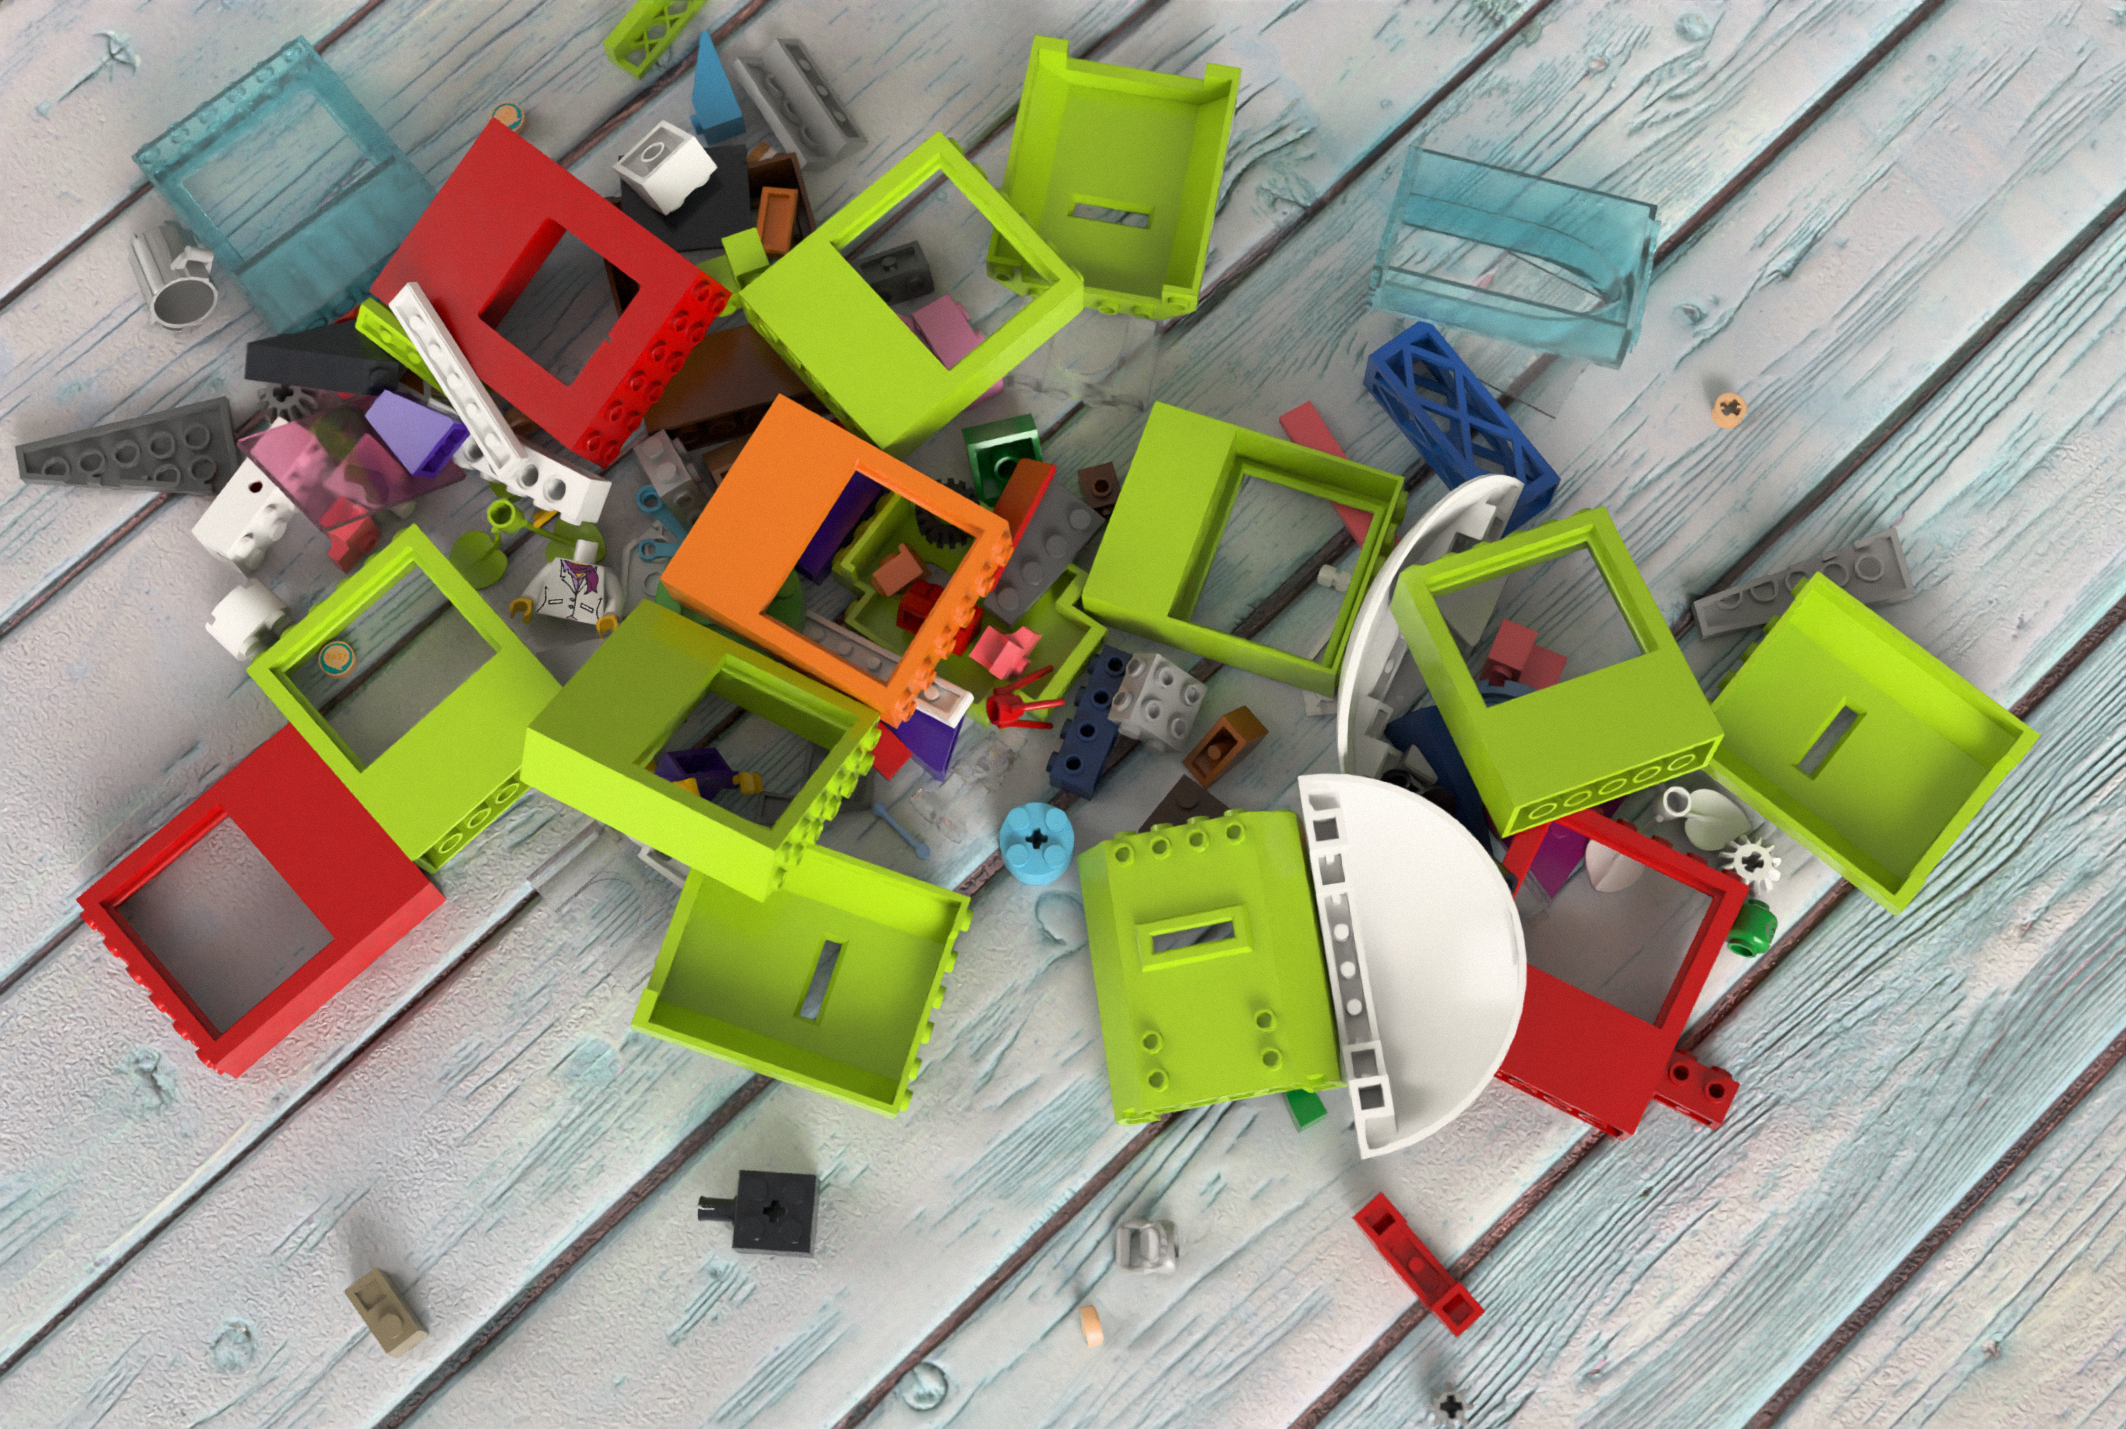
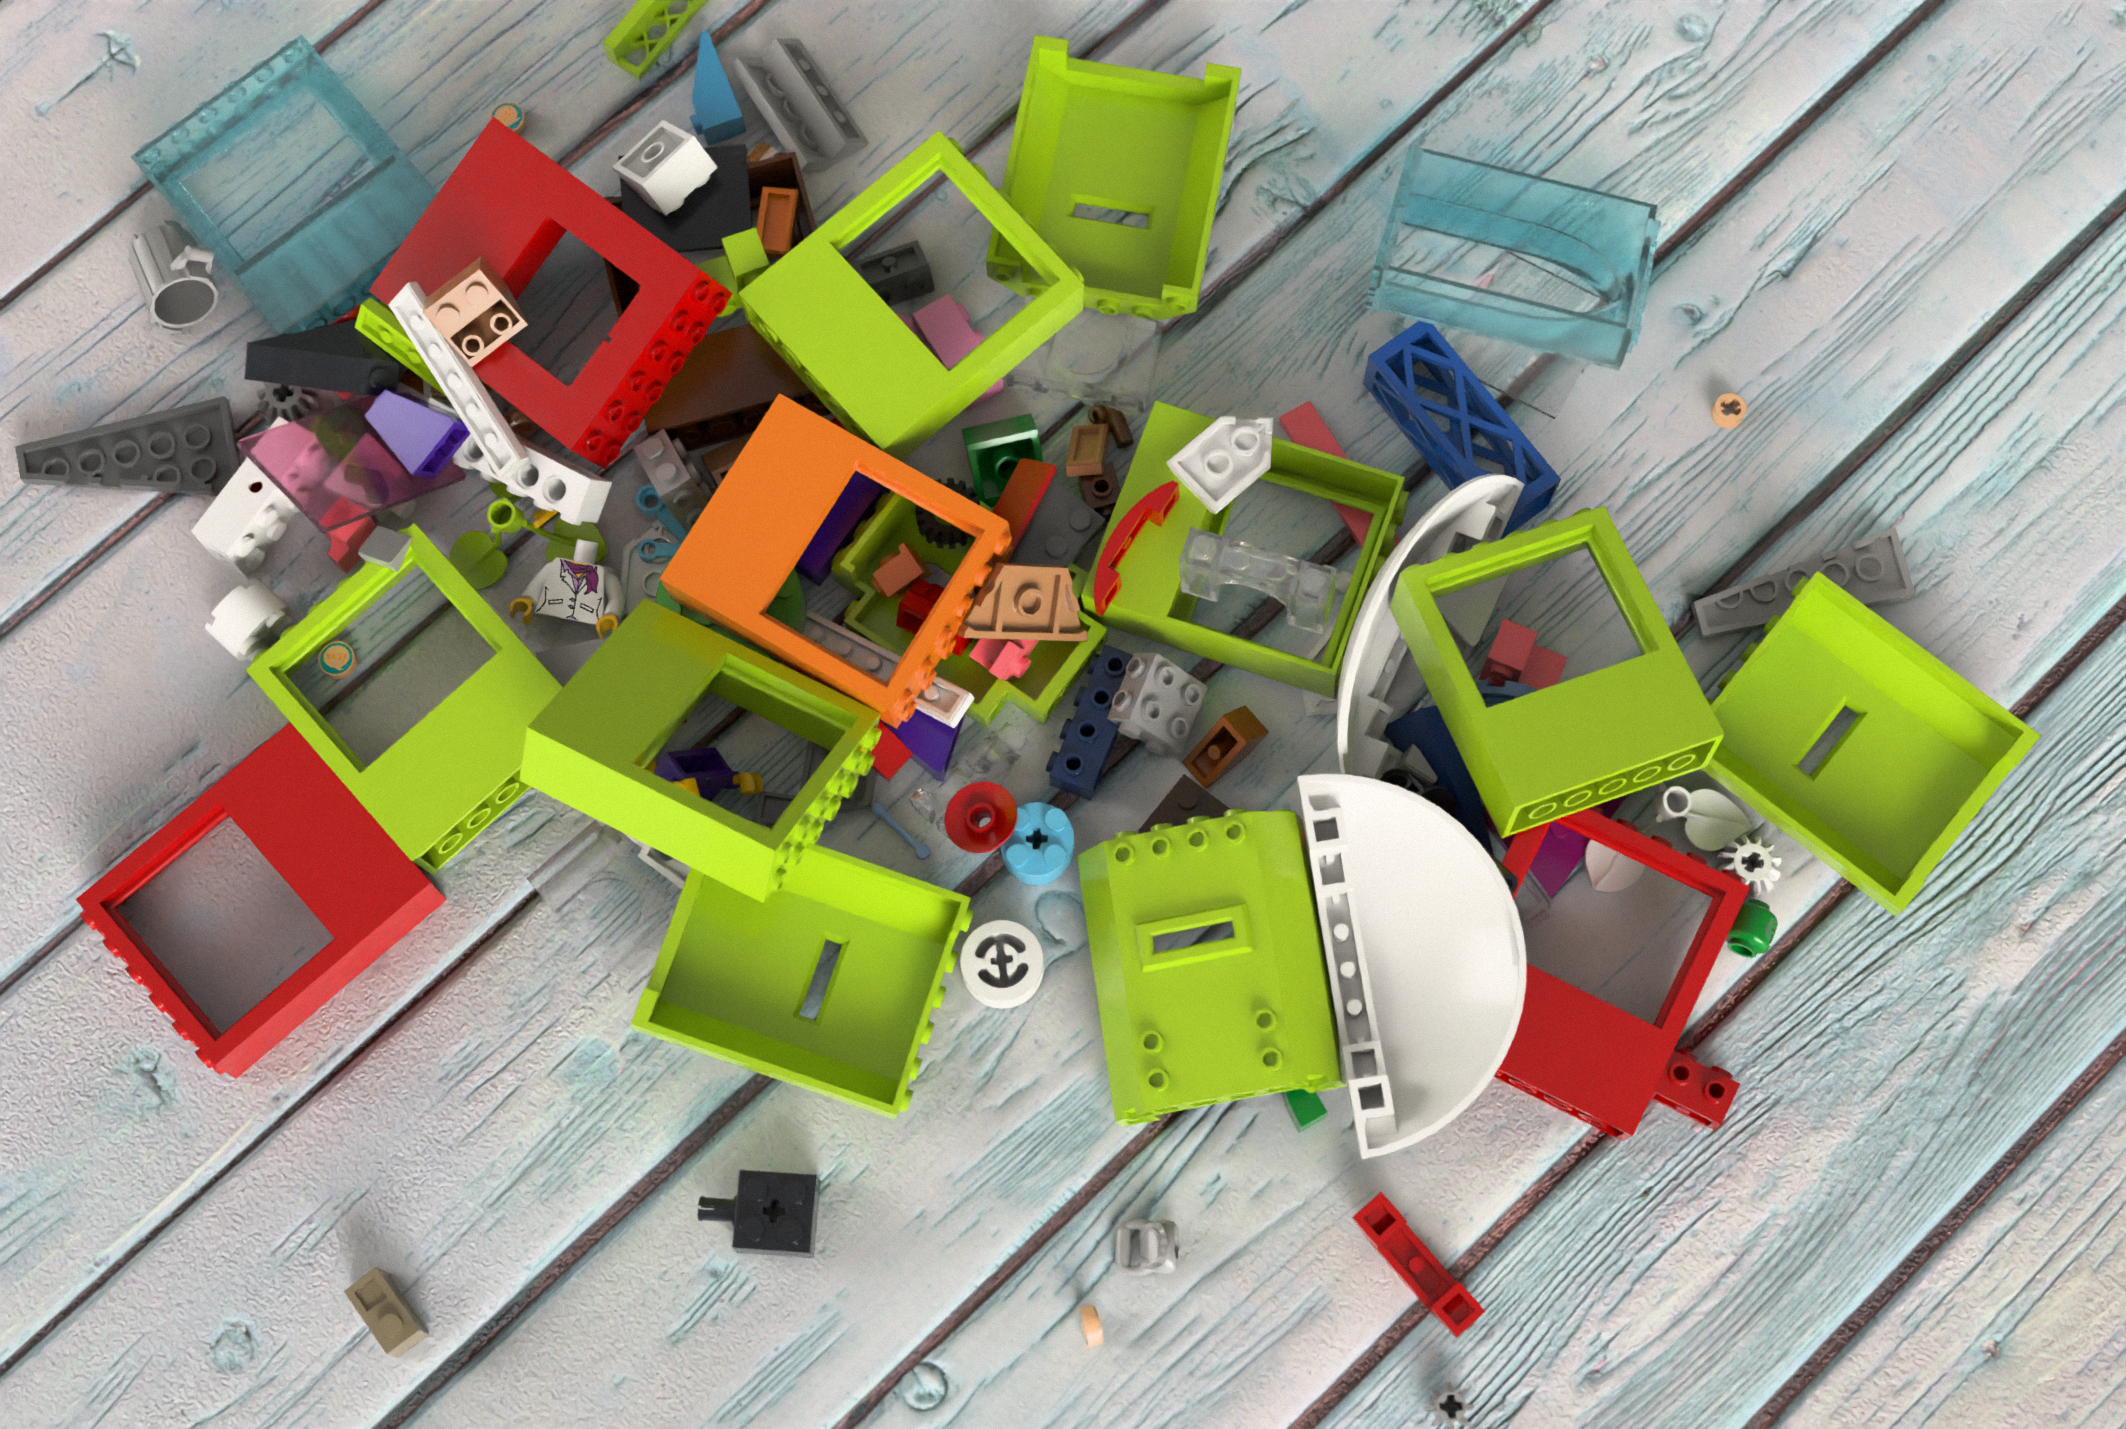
(385, 548): none -> light grey slope
(475, 311): none -> slope
(974, 804): none -> red dish
(1005, 707): red plant -> none
(1025, 605): none -> medium nougat wing
(1029, 960): none -> white wheel
(1087, 450): none -> nougat tile
(1116, 422): none -> reddish brown arm
(1152, 507): none -> red slope
(1217, 560): none -> clear arch
(1224, 459): none -> white tile

